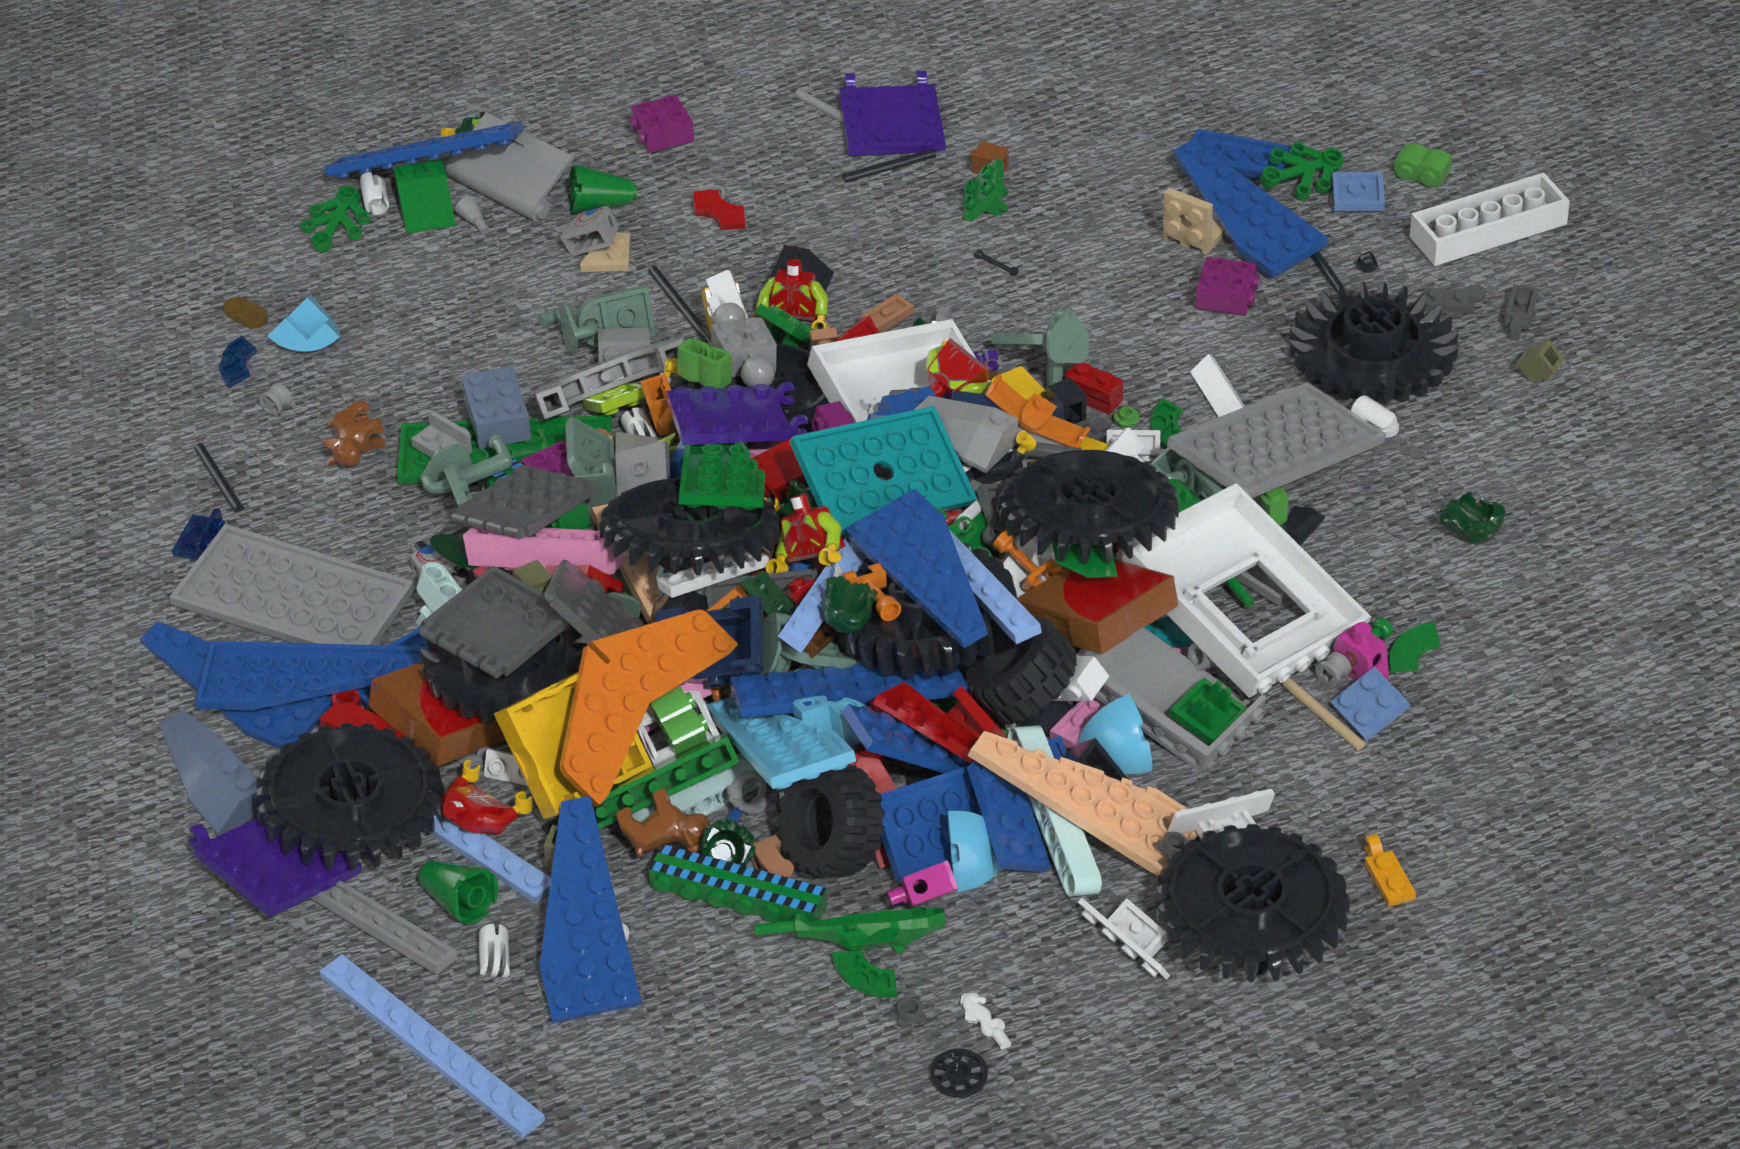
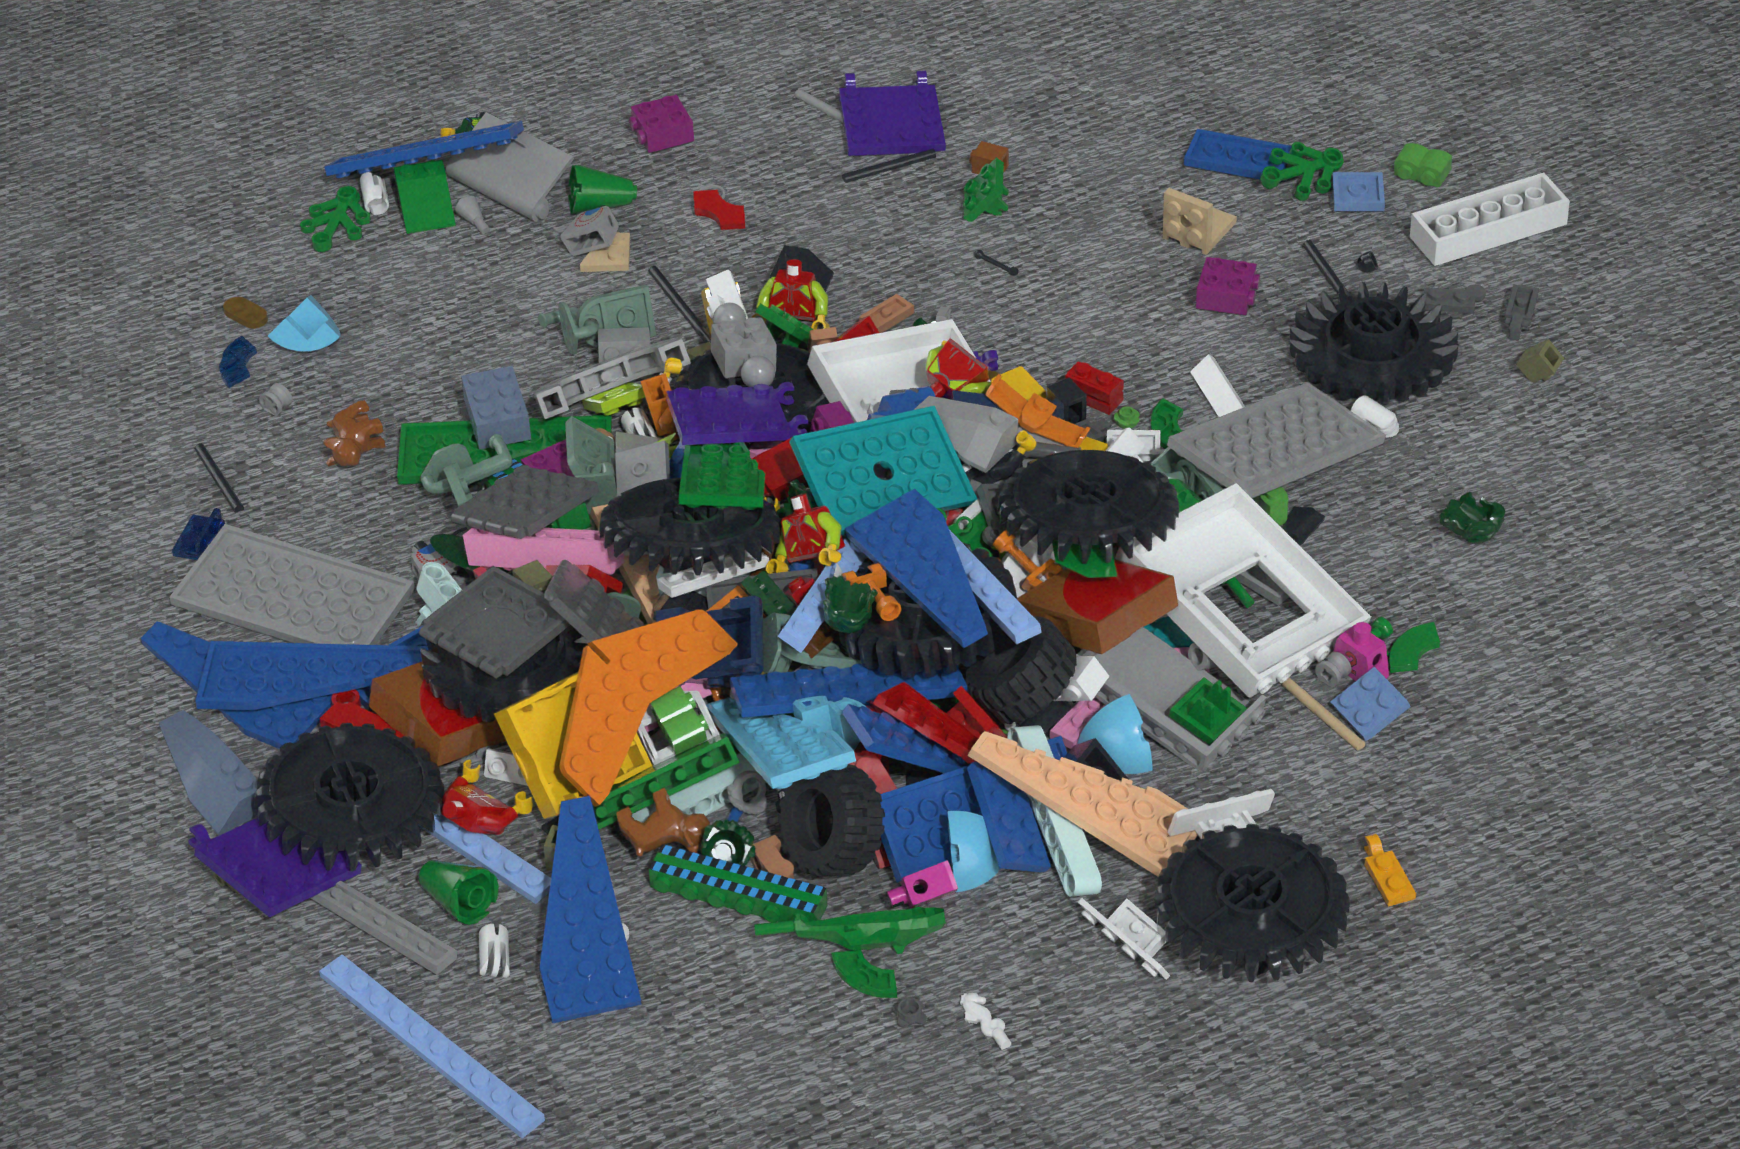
(440, 434): light grey bracket -> none
(704, 364): bright green brick -> none
(958, 1073): black wheel -> none
(1065, 343): sand green plate -> none
(1171, 843): dark grey plate -> none
(1254, 220): blue wing -> none

